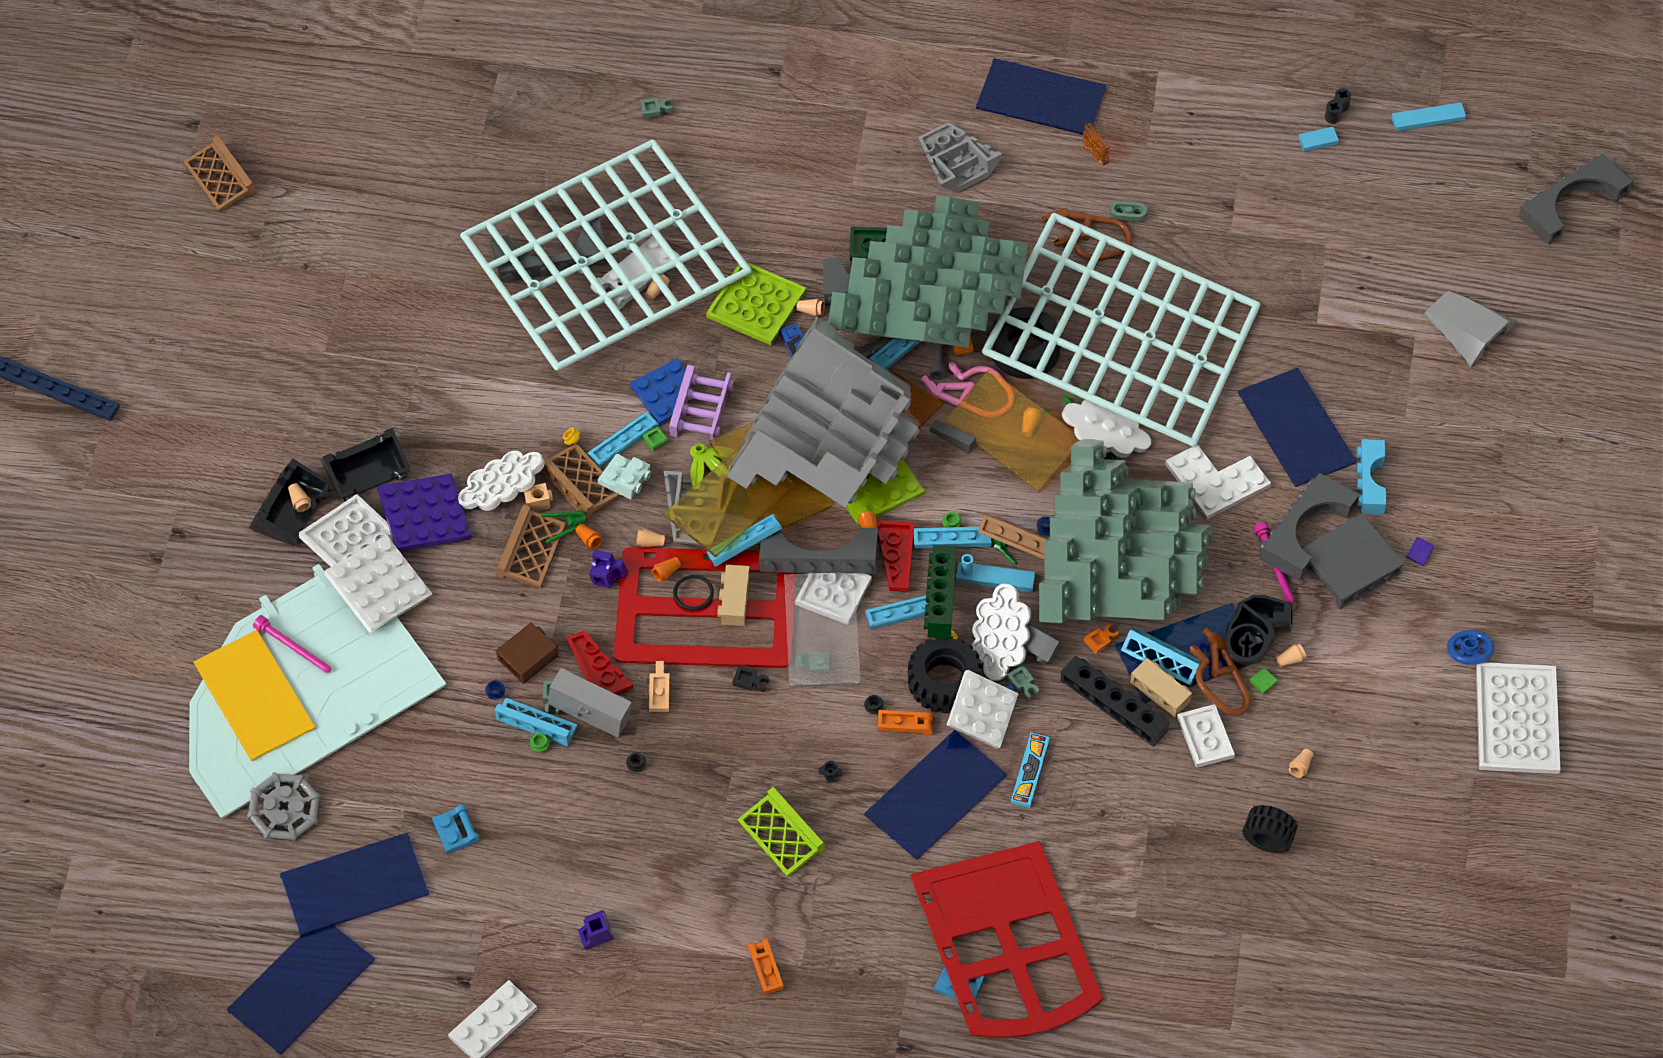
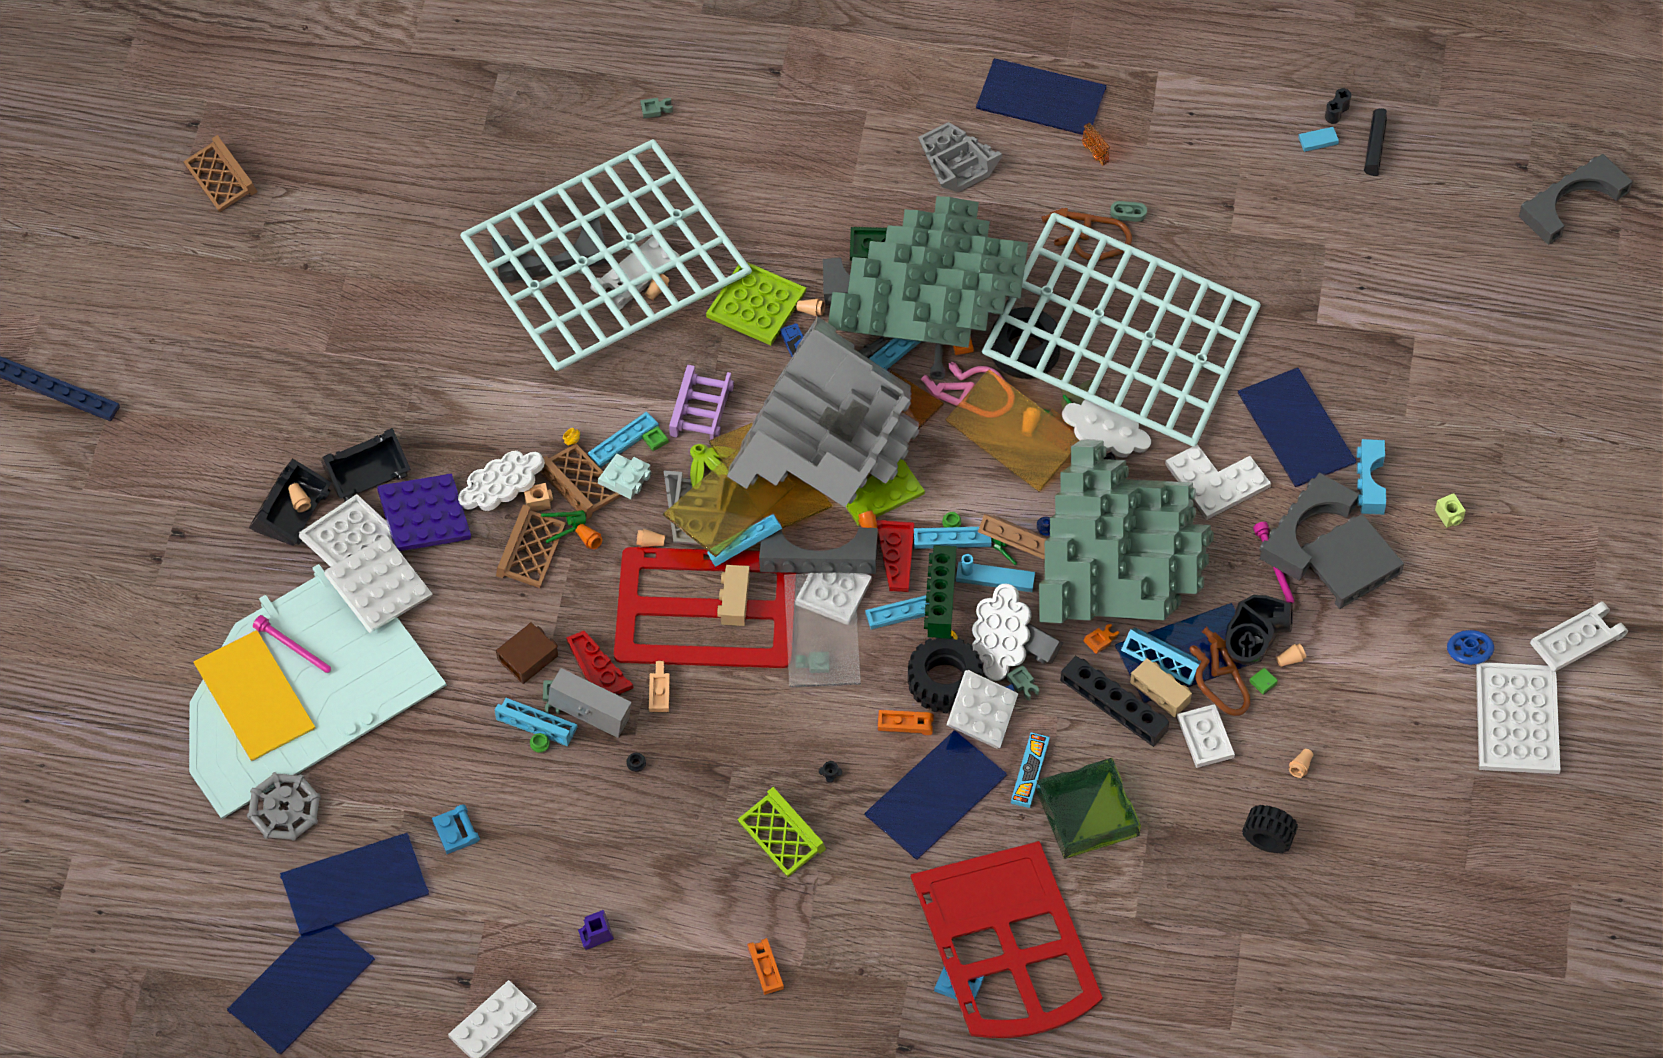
(492, 686): clear blue plate -> none
(606, 569): dark purple brick -> none
(660, 390): blue plate -> none
(665, 569): orange cone -> none
(693, 577): black tyre -> none
(747, 678): black plate -> none
(846, 424): none -> clear smoke plate
(873, 699): black plate -> none
(953, 435): dark grey piece -> none
(1088, 808): none -> clear green tile
(1375, 142): none -> black brick
(1420, 551): dark purple slope -> none
(1428, 116): medium azure tile -> none
(1447, 504): none -> yellowish green brick
(1467, 324): light grey wedge -> none
(1577, 637): none -> white hinge

